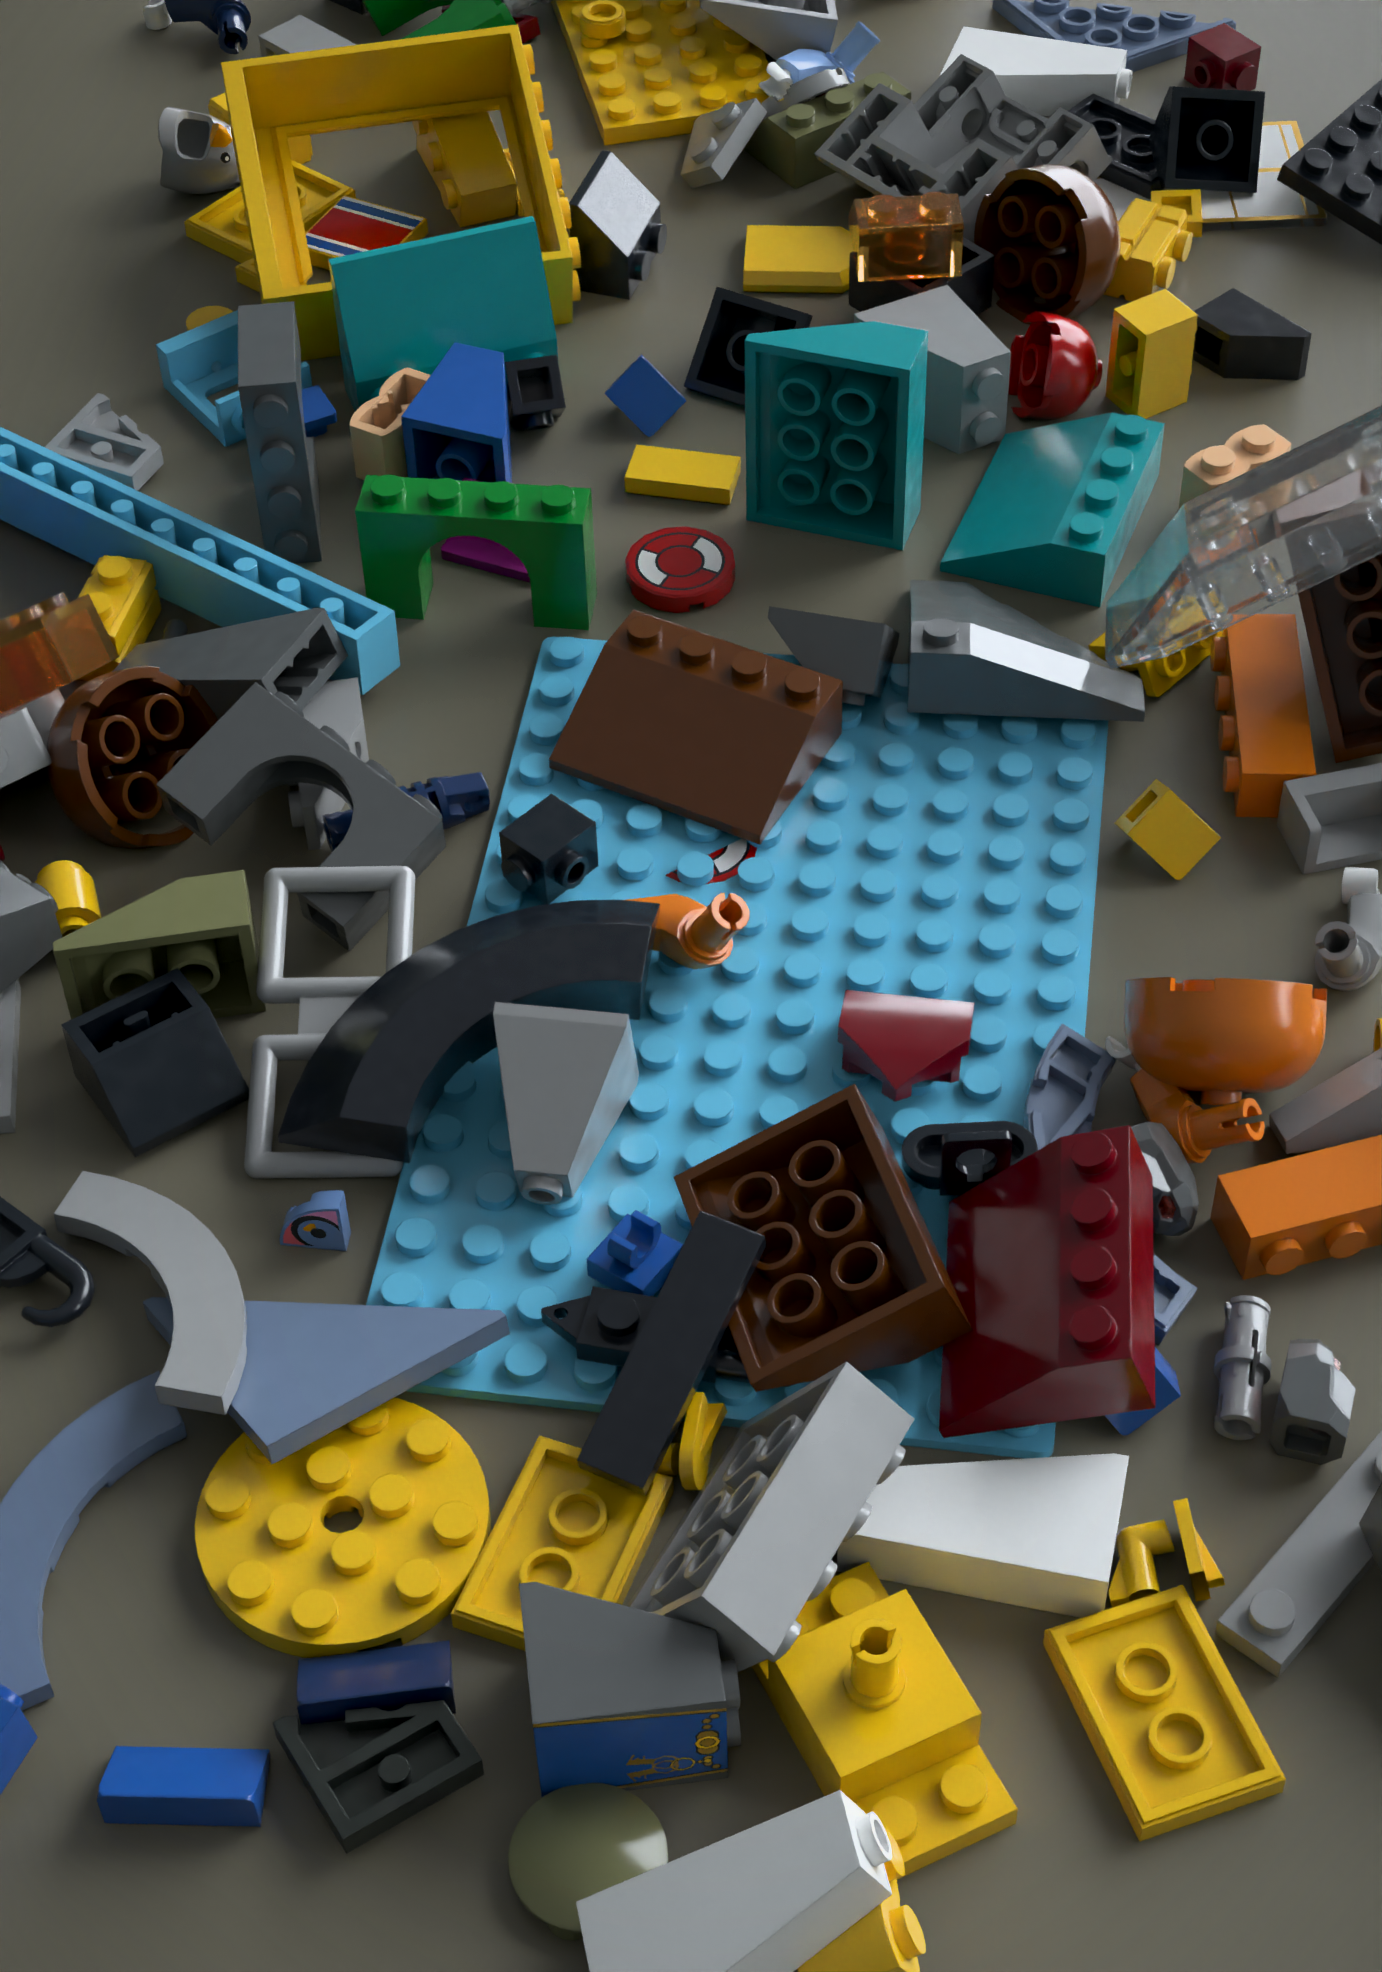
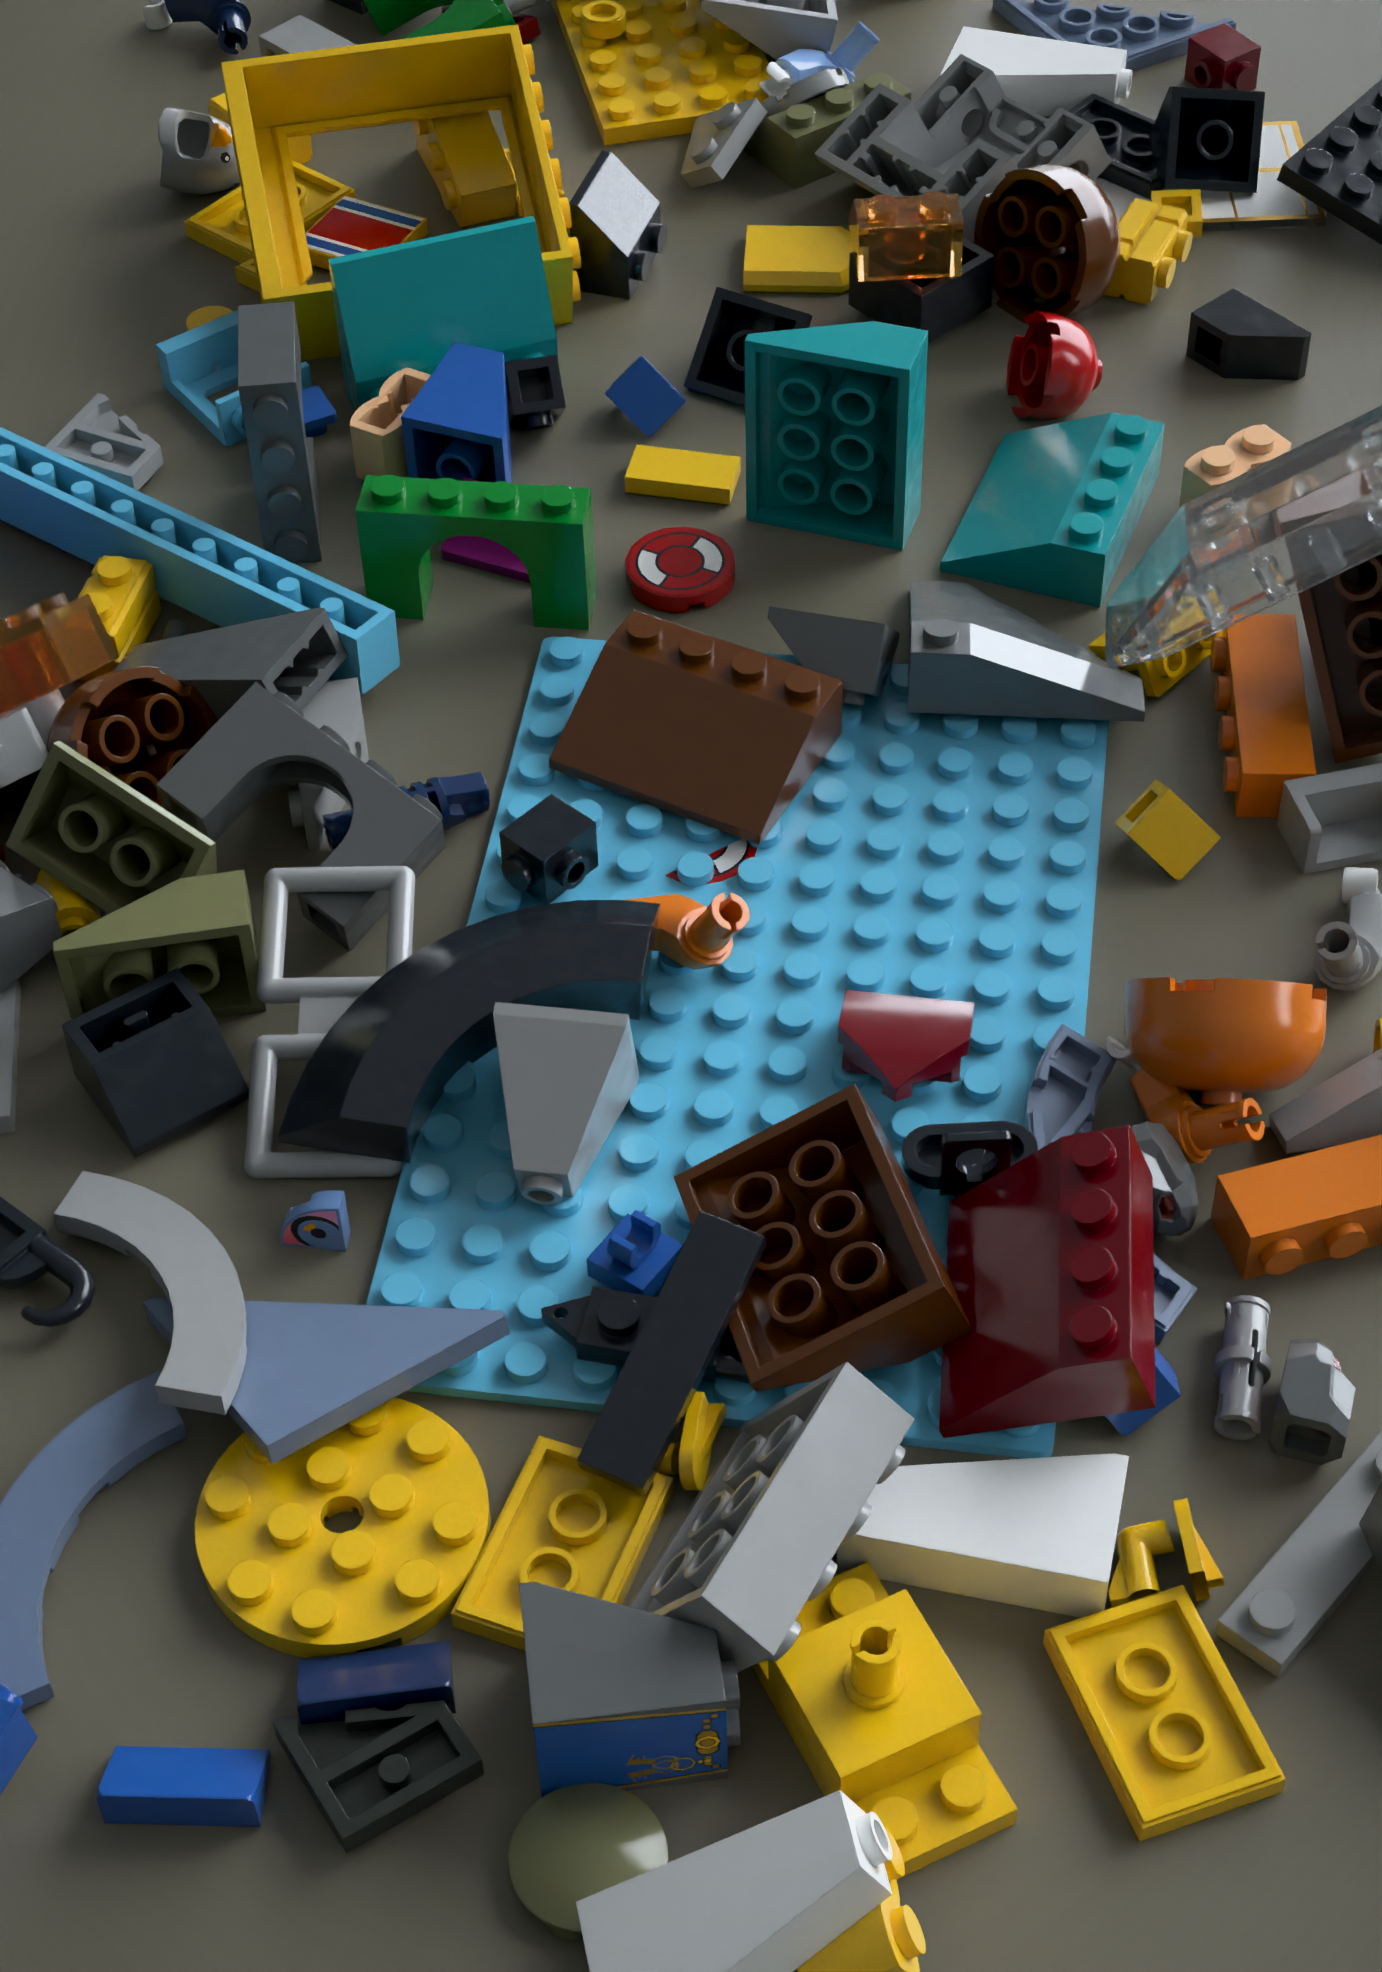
(104, 834): none -> olive slope
(964, 368): light grey slope -> none
(1151, 354): yellow brick -> none

